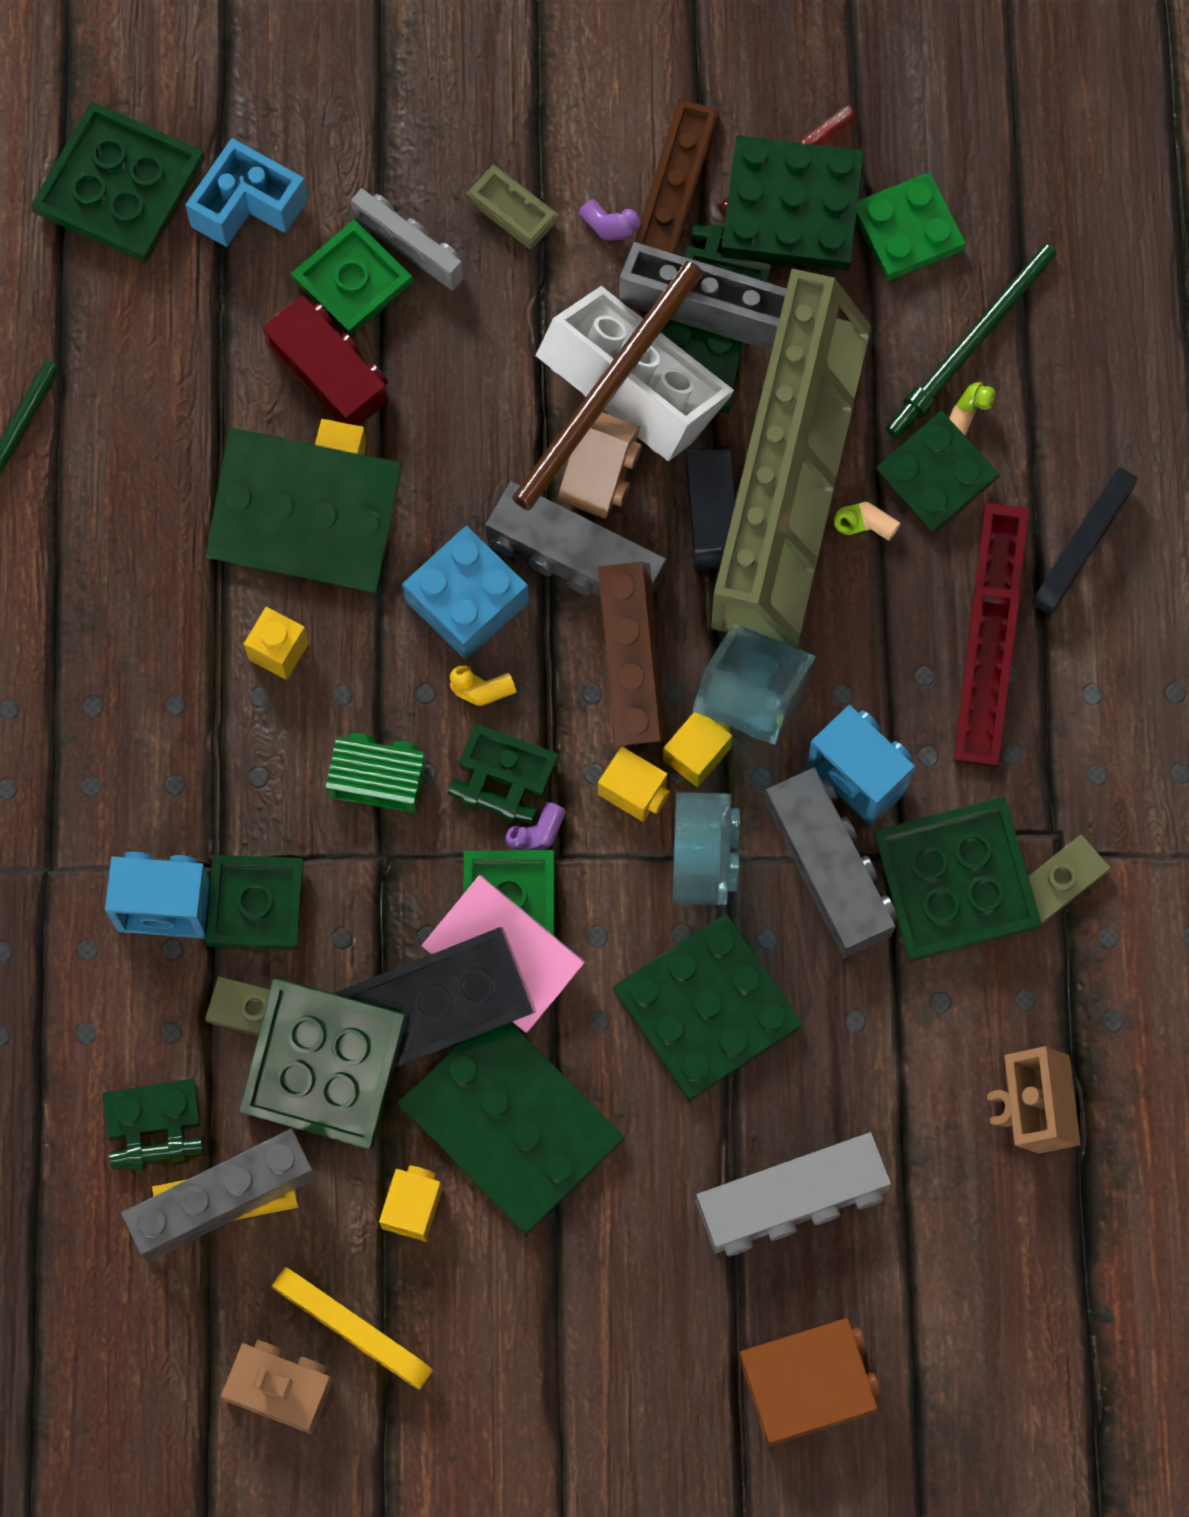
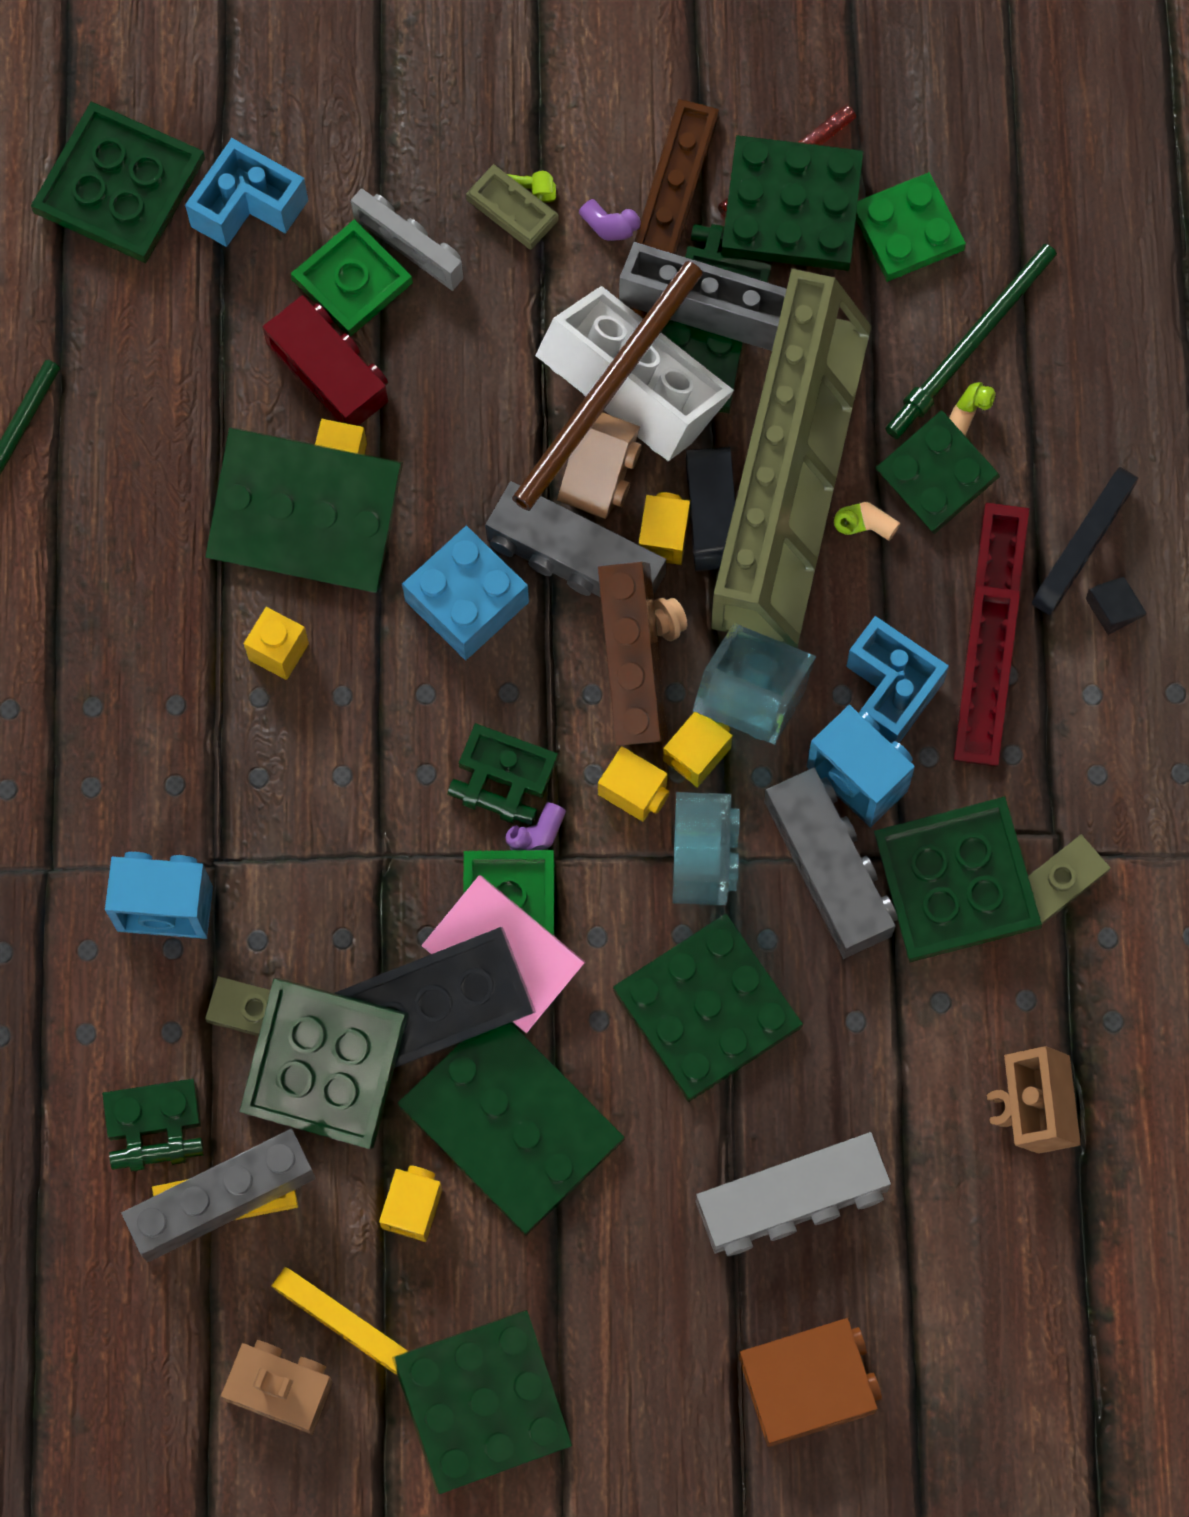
(255, 902): dark green plate -> none
(376, 773): green brick -> none
(477, 690): yellow arm -> none
(481, 1401): none -> dark green plate
(540, 183): none -> lime hand
(665, 526): none -> yellow brick
(669, 618): none -> light nougat plate
(903, 675): none -> dark azure brick
(1115, 604): none -> black slope

